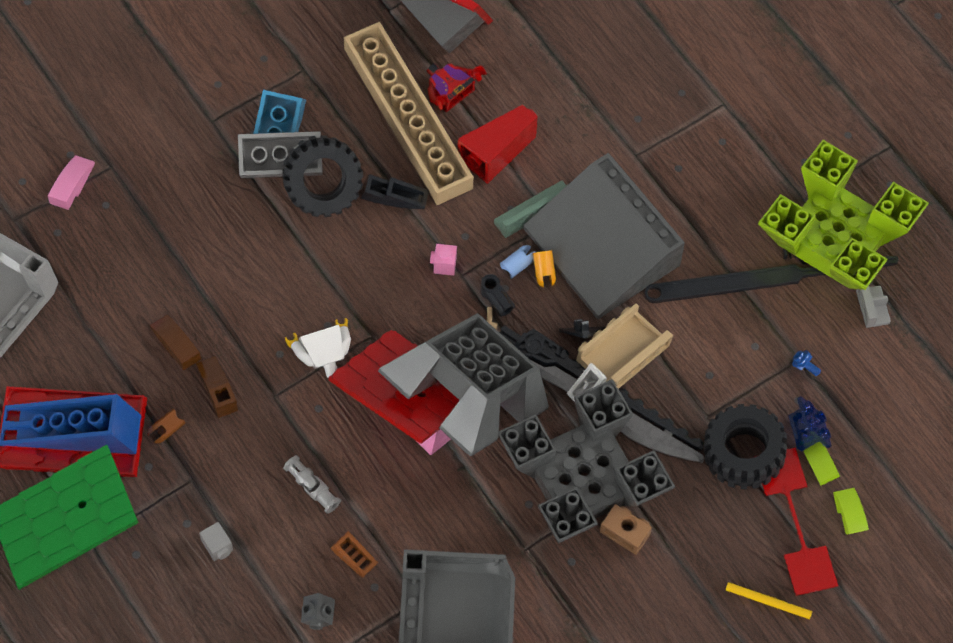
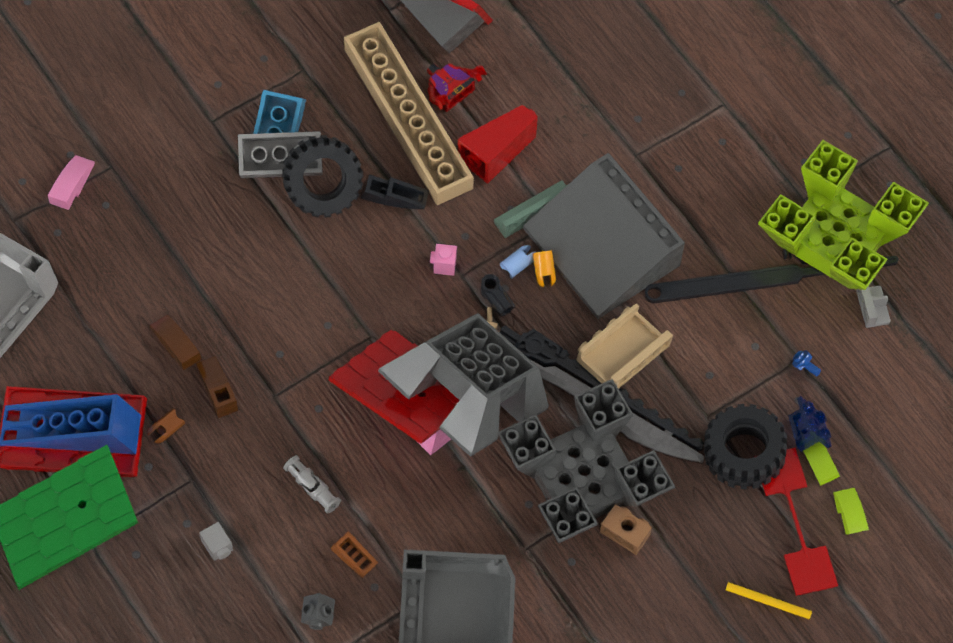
(323, 347): white torso -> none
(581, 329): black piece -> none
(589, 379): white slope -> none

